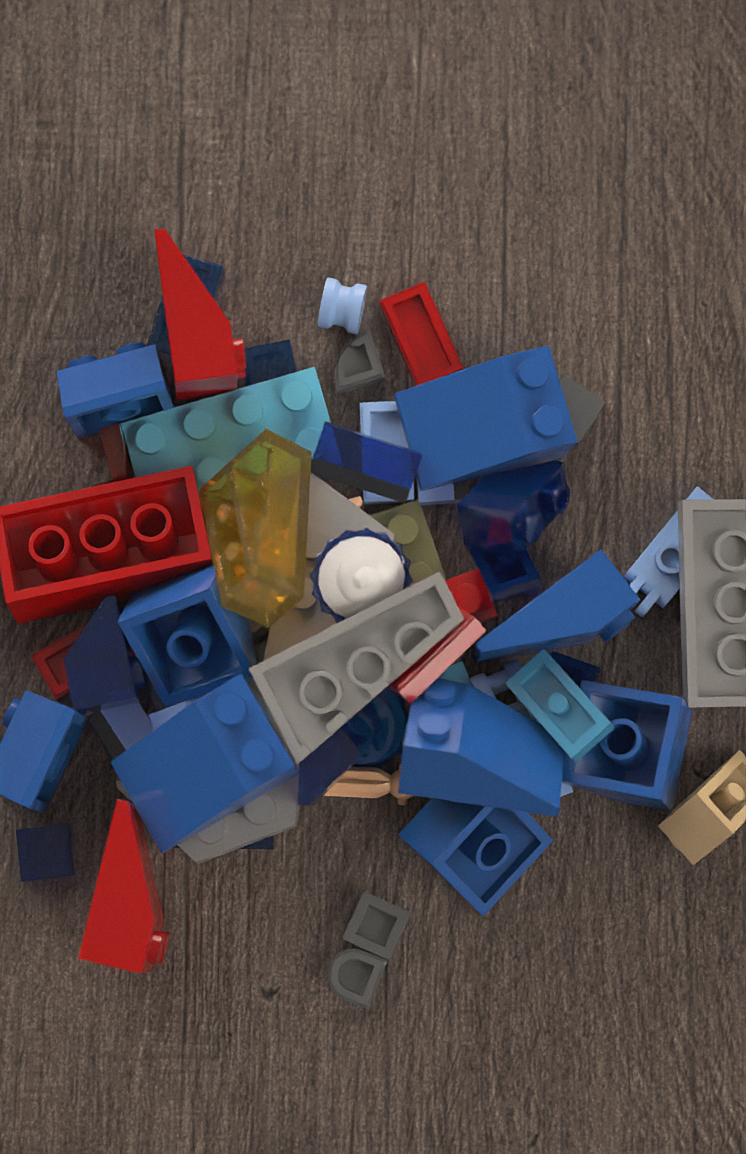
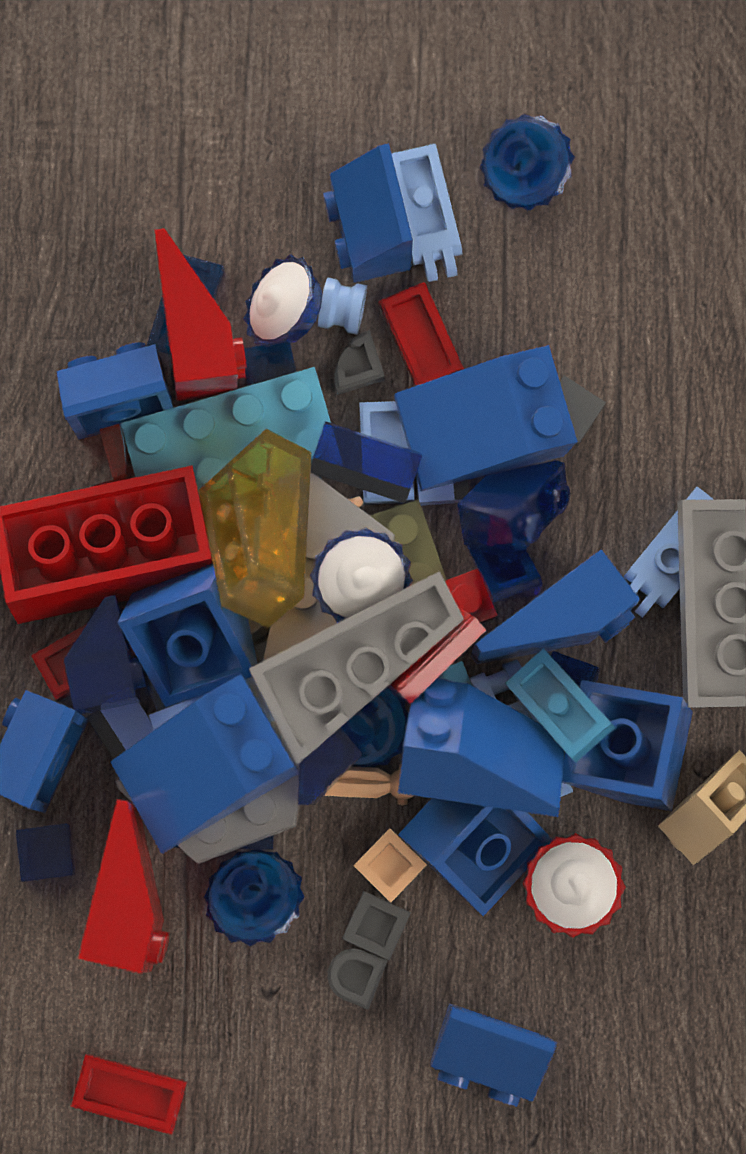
(129, 1094): none -> red tile
(257, 910): none -> clear blue piece
(283, 302): none -> white piece
(370, 216): none -> blue slope
(390, 865): none -> light nougat plate
(428, 210): none -> light blue hinge
(491, 1054): none -> blue slope
(527, 162): none -> clear blue piece
(574, 885): none -> white piece

